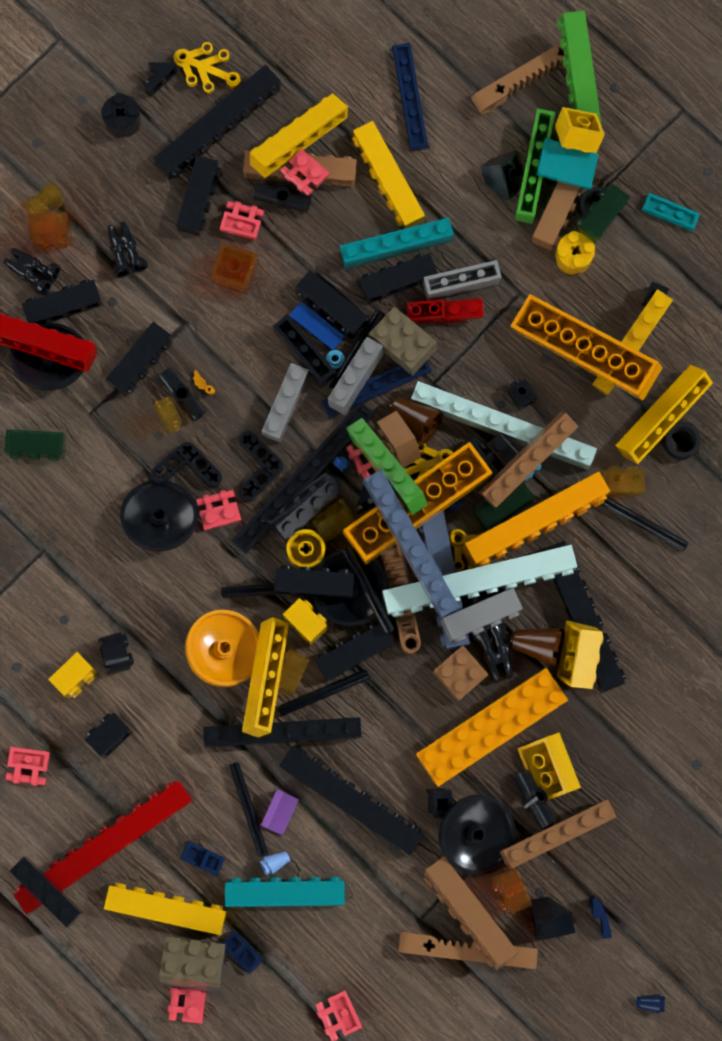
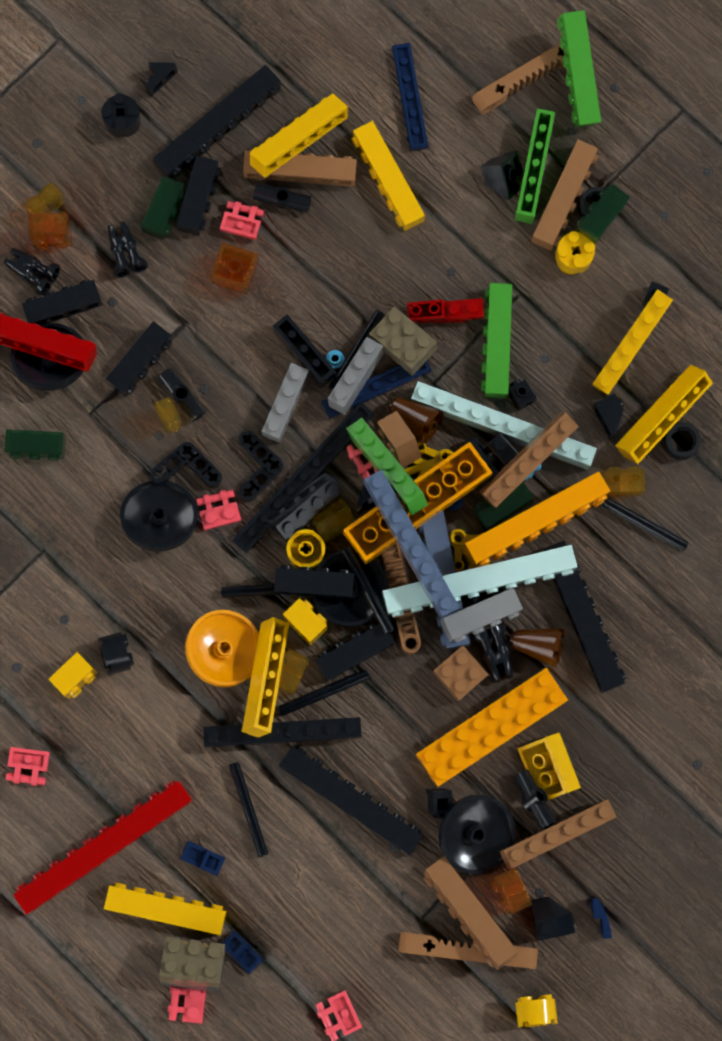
(46, 891): black brick -> none
(108, 735): black brick -> none
(163, 208): none -> clear green brick
(201, 383): light orange piece -> none
(204, 67): yellow plant -> none
(273, 863): light blue cone -> none
(279, 812): medium lavender panel -> none
(284, 893): teal brick -> none
(308, 168): coral plate -> none
(316, 326): blue tile -> none
(331, 304): black brick -> none
(342, 463): blue plate -> none
(396, 243): teal brick -> none
(396, 278): black brick -> none
(462, 280): light grey brick -> none
(497, 340): none -> bright green brick
(536, 1012): none -> yellow brick
(567, 165): teal tile -> none
(579, 130): yellow brick -> none
(579, 655): yellow slope -> none
(586, 347): light orange brick -> none
(609, 414): none -> black slope
(651, 1003): dark blue cone -> none
(670, 212): teal tile -> none

